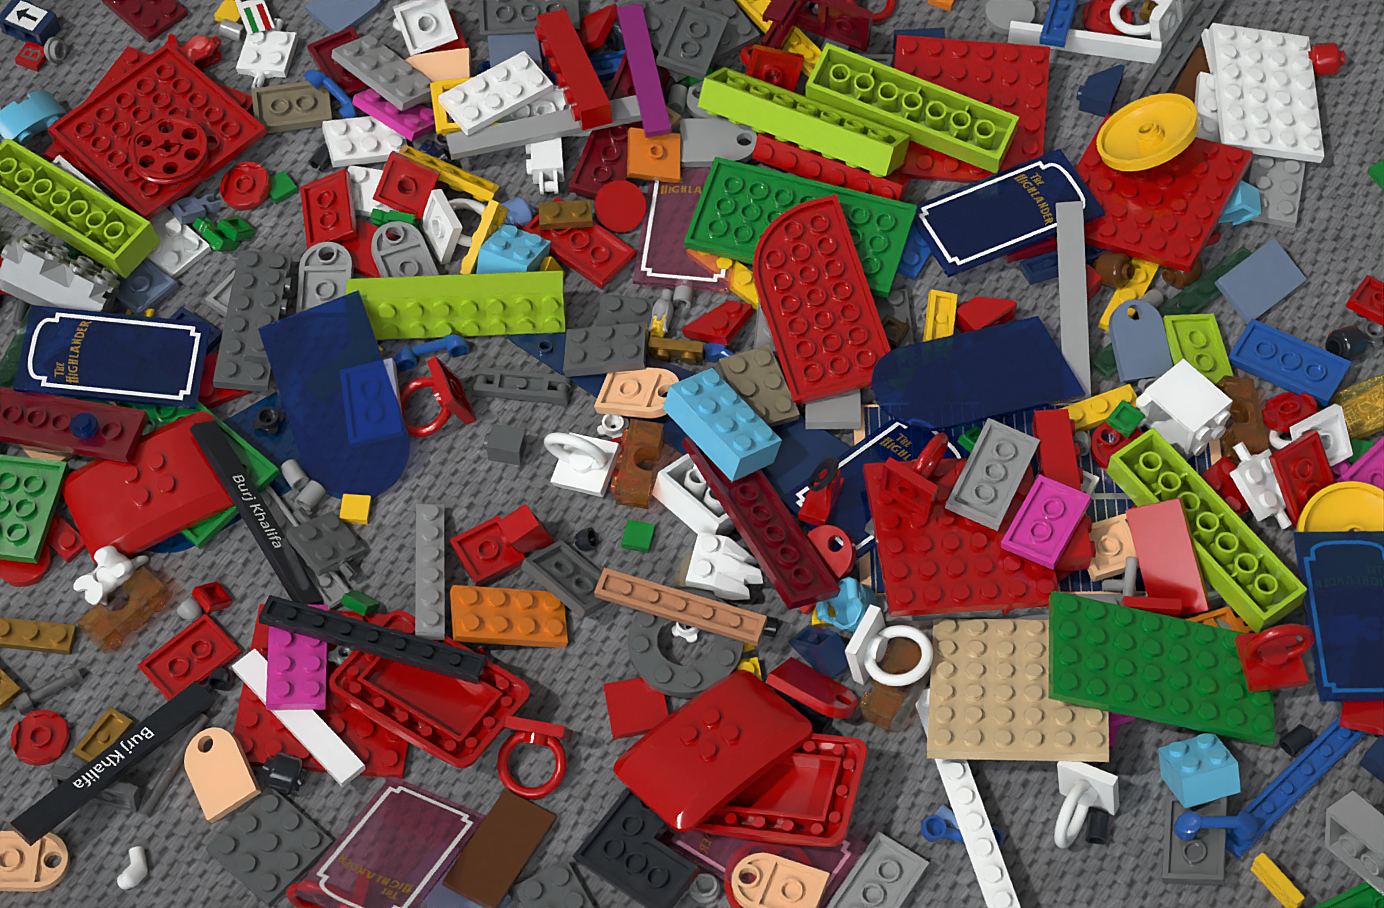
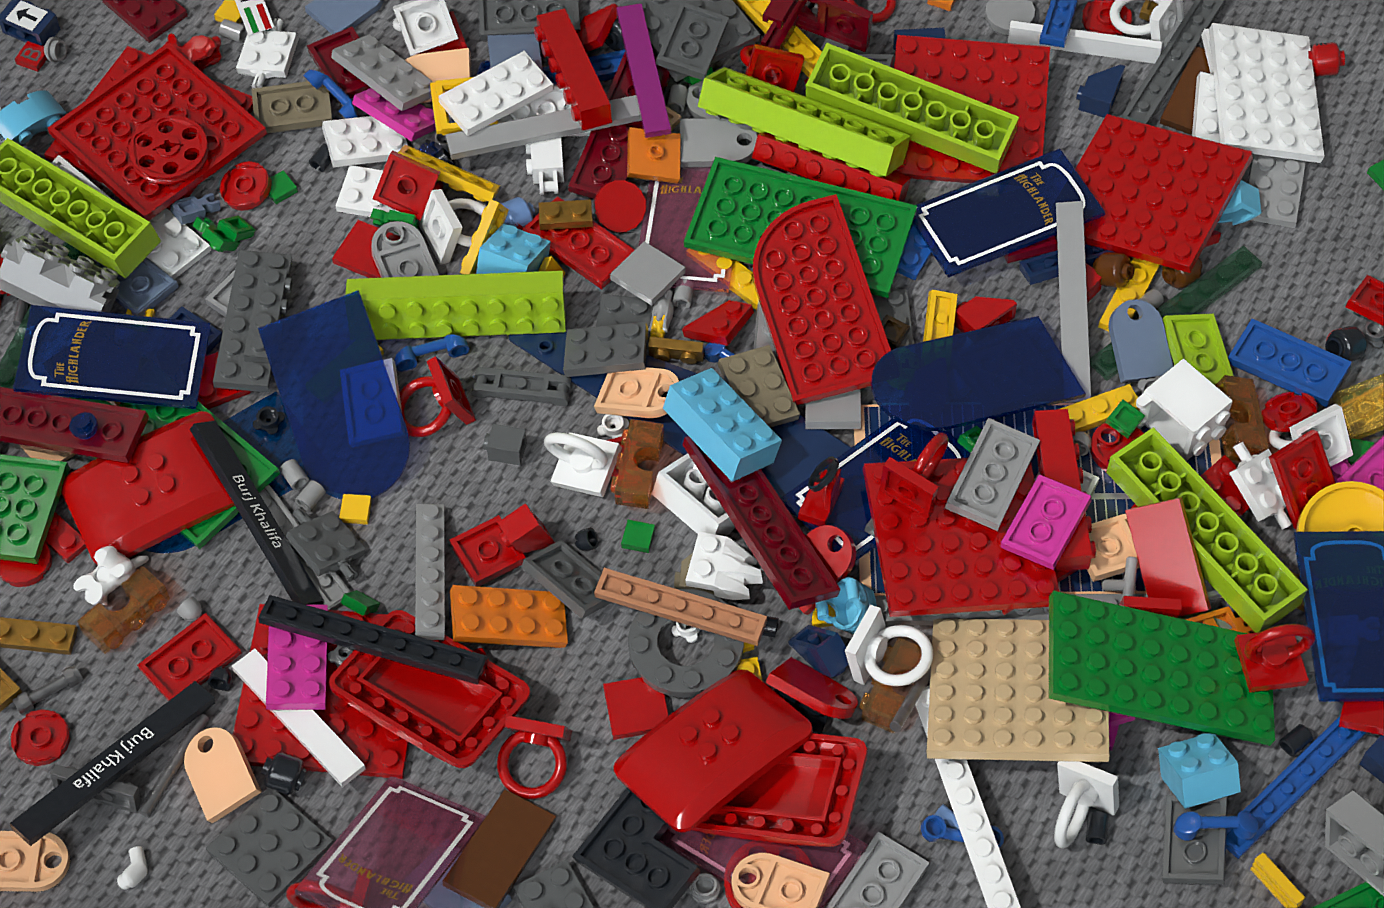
(103, 734): pearl gold plate -> none
(212, 597): red tile -> none
(320, 279): light grey tile -> none
(329, 209): red tile -> none
(647, 273): none -> light grey tile
(1148, 132): yellow dish -> none
(1260, 281): sand blue tile -> none

